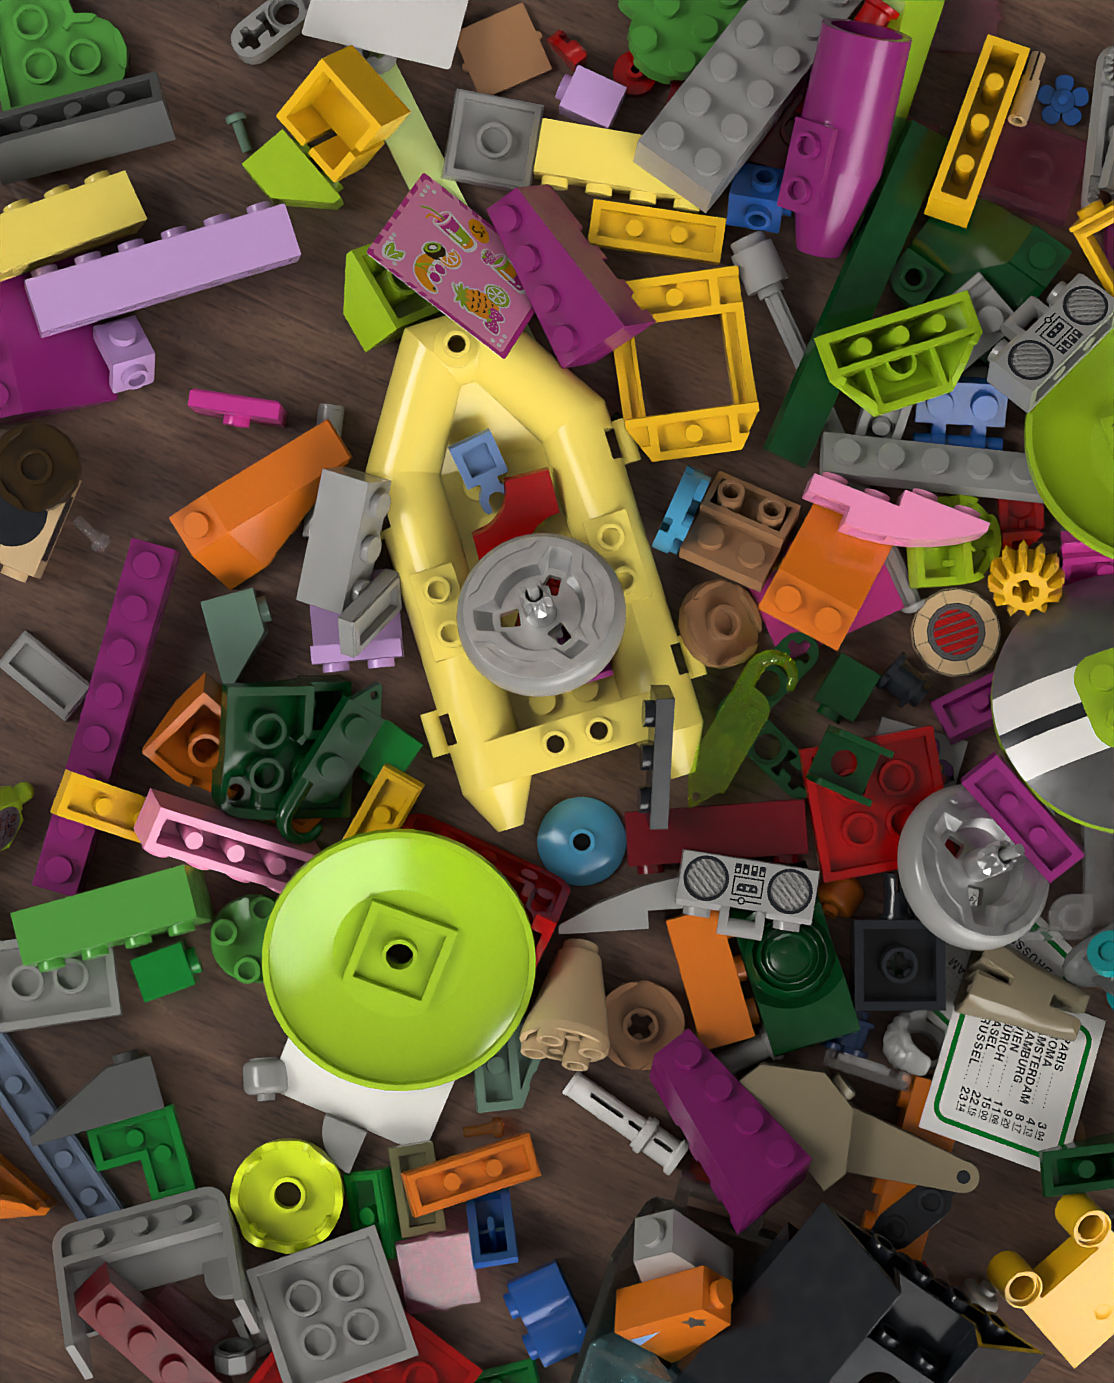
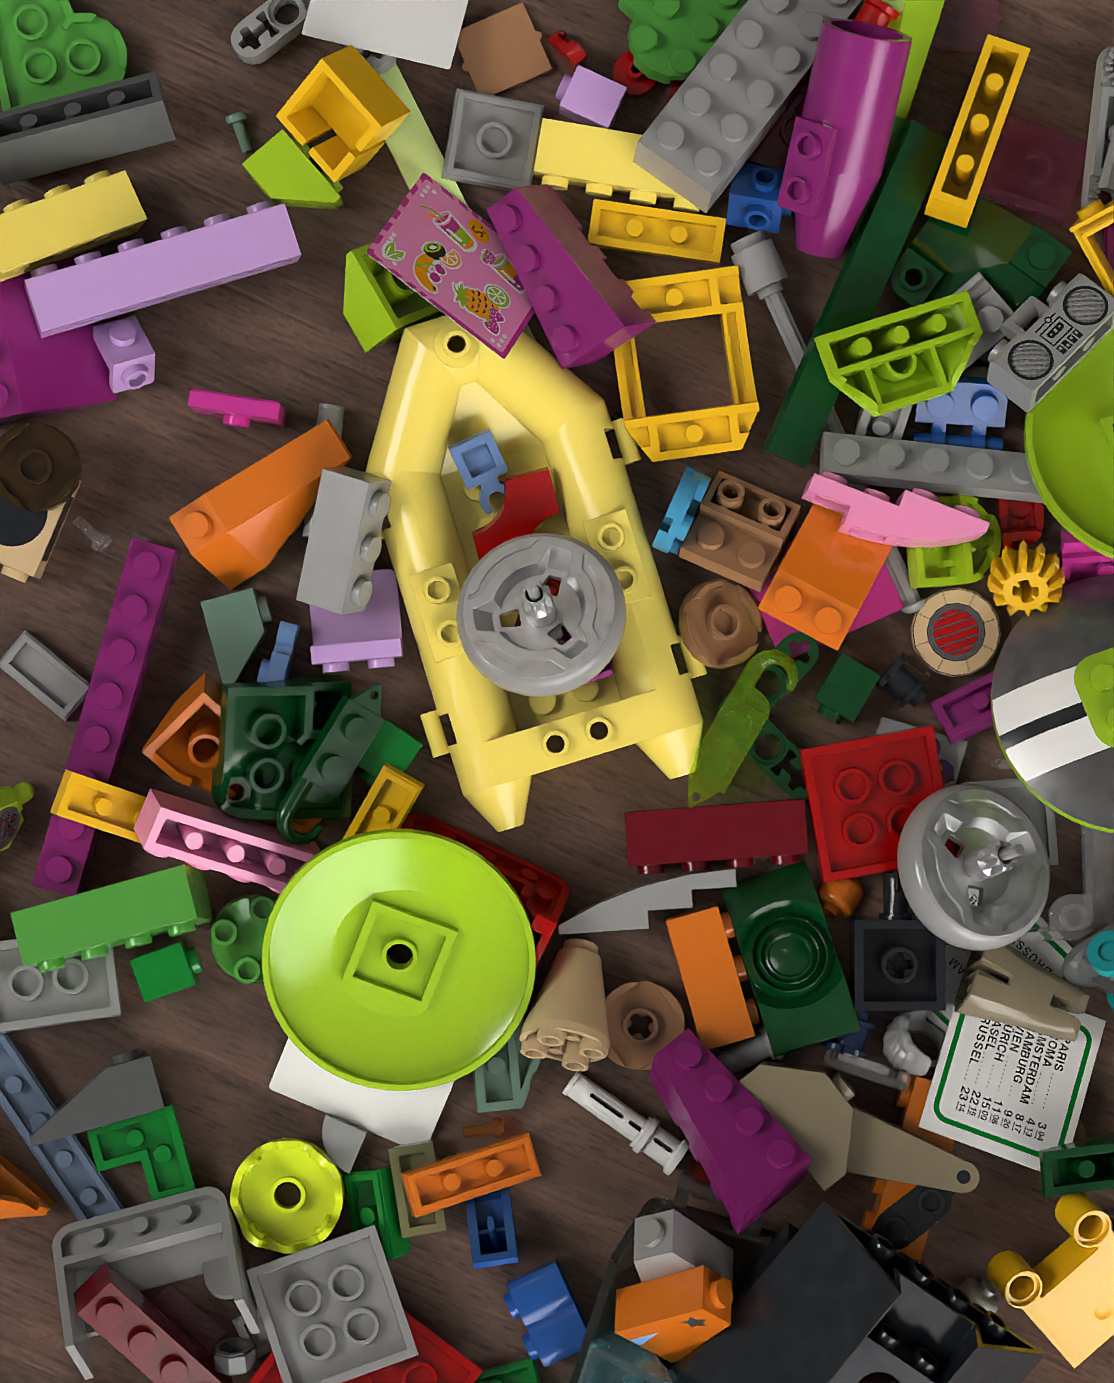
(265, 1078): light grey piece -> none
(281, 659): none -> medium blue plate
(369, 613): light grey tile -> none
(437, 1271): clear pink piece -> none
(575, 817): dark azure dish -> none
(656, 756): black plate -> none
(725, 881): light grey piece -> none
(866, 756): dark green piece -> none
(1022, 816): magenta plate -> none
(1026, 92): tan piece -> none
(1062, 101): blue plant -> none

